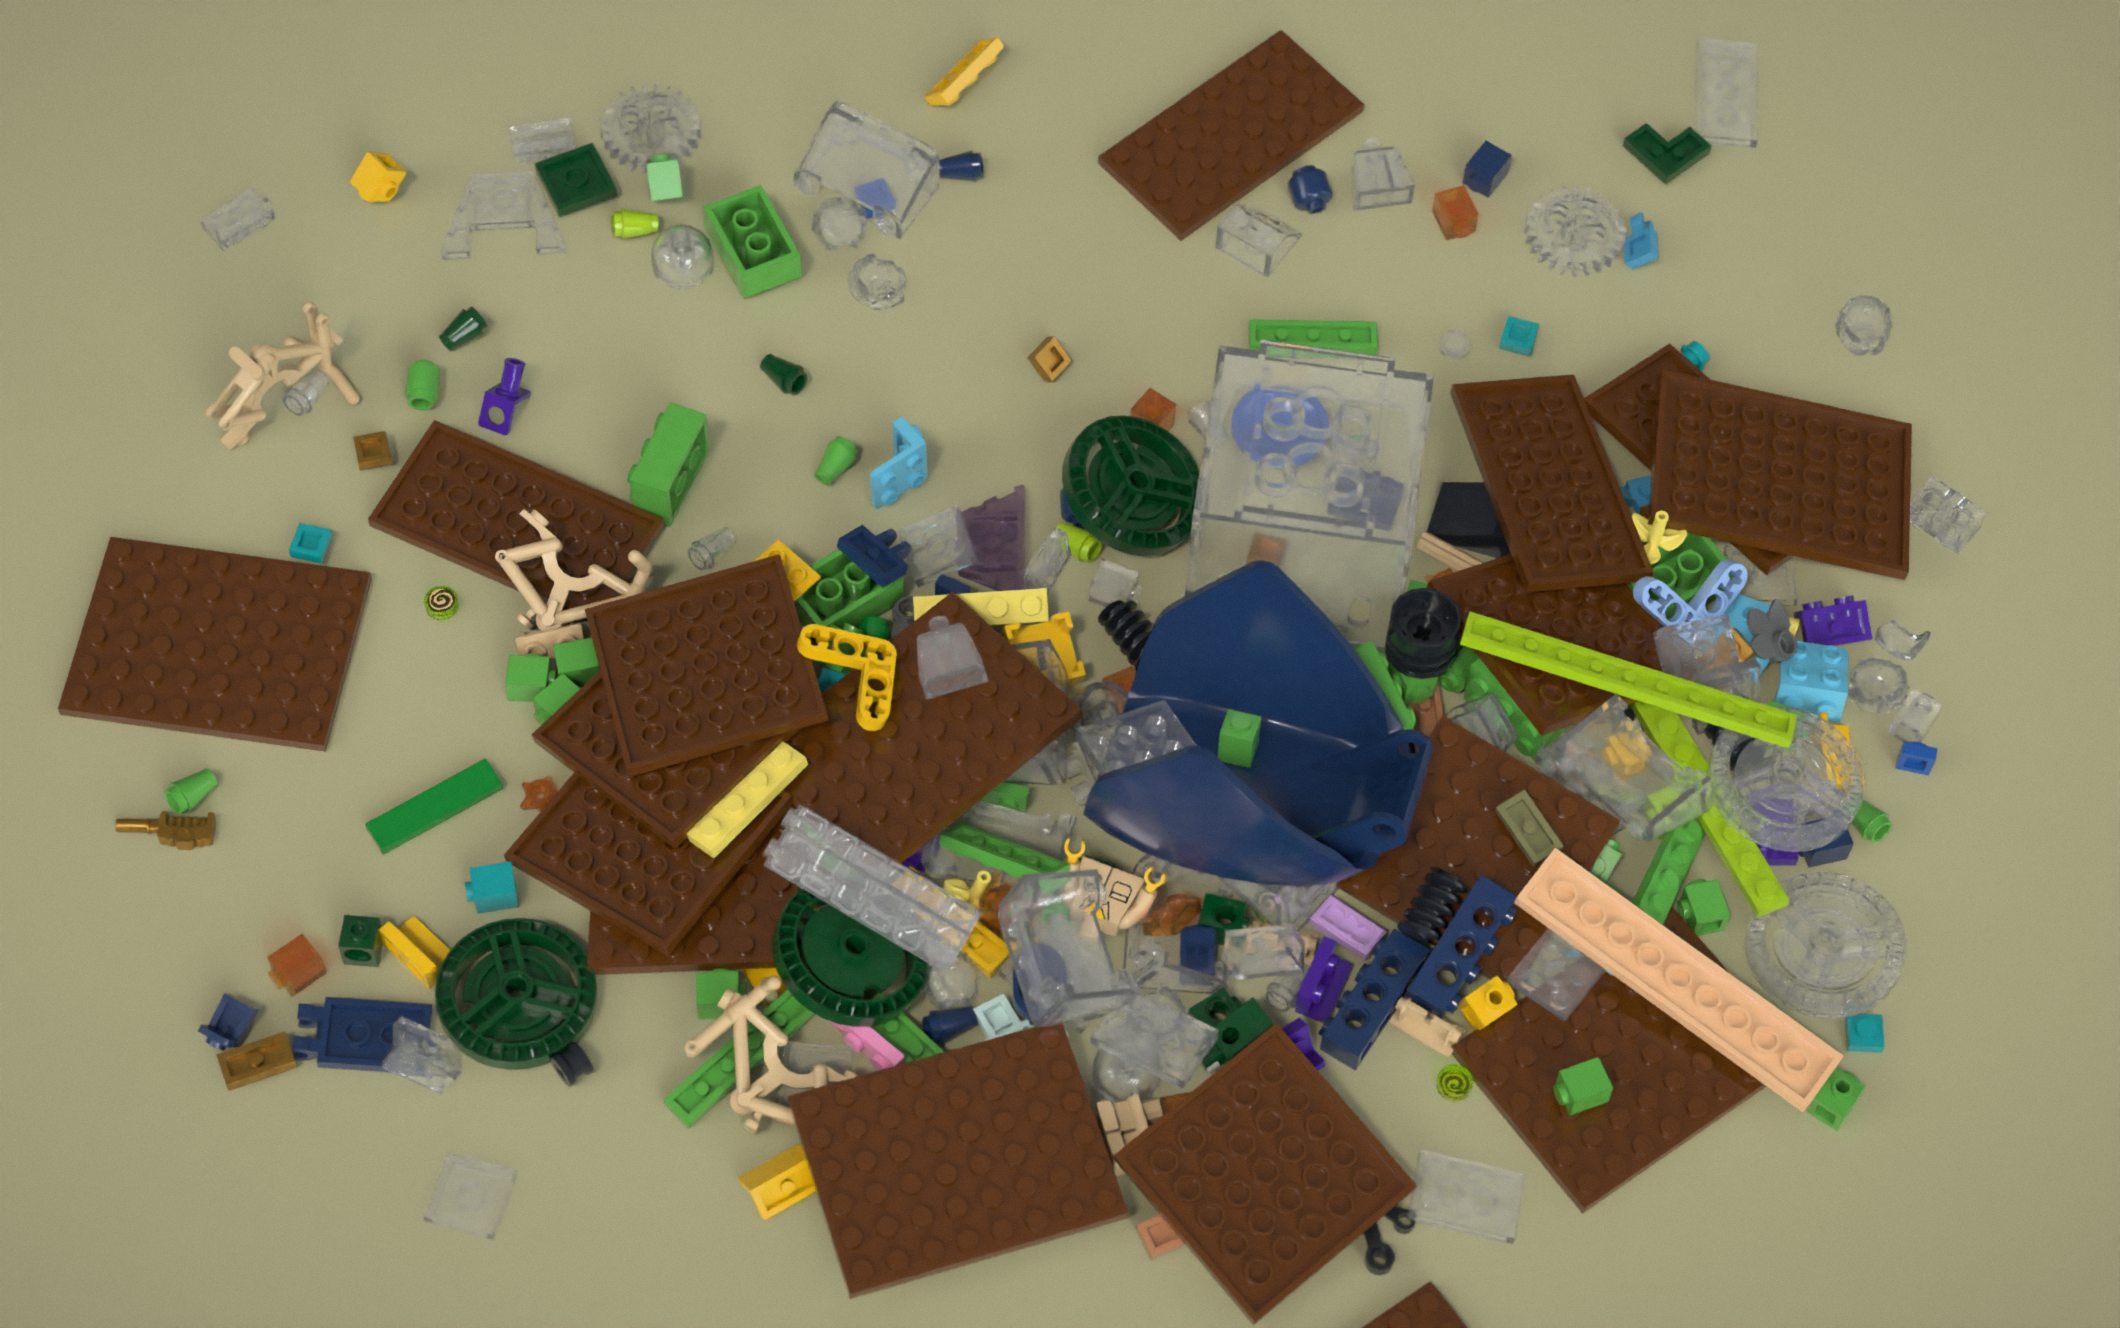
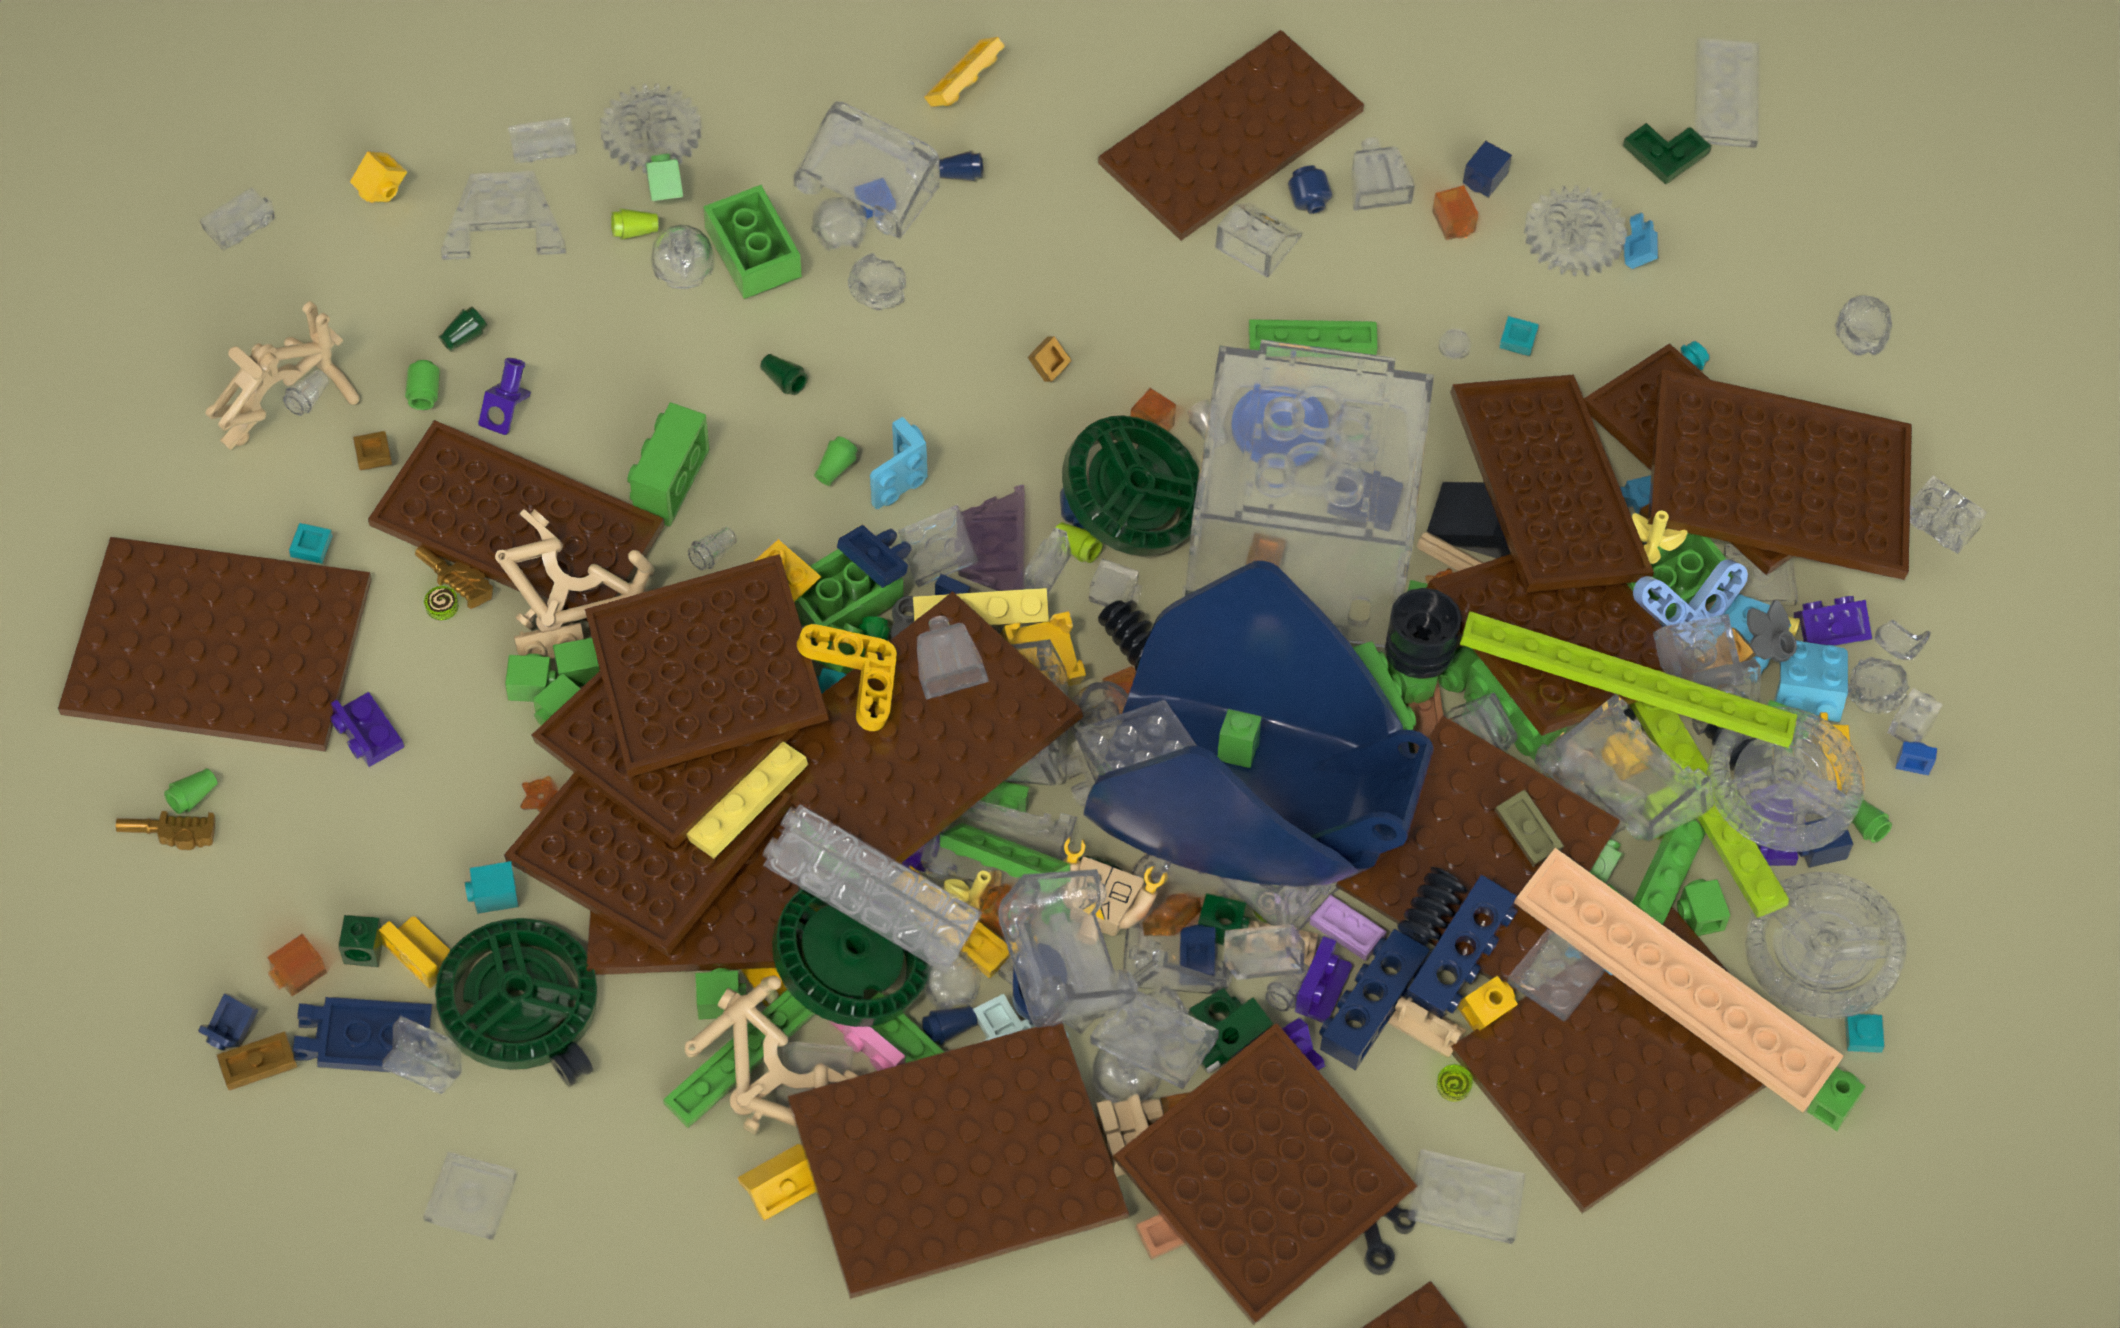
(367, 729): none -> dark purple bracket
(434, 806): green tile -> none
(460, 577): none -> pearl gold piece
(575, 179): dark green plate -> none
(1583, 1086): bright green brick -> none

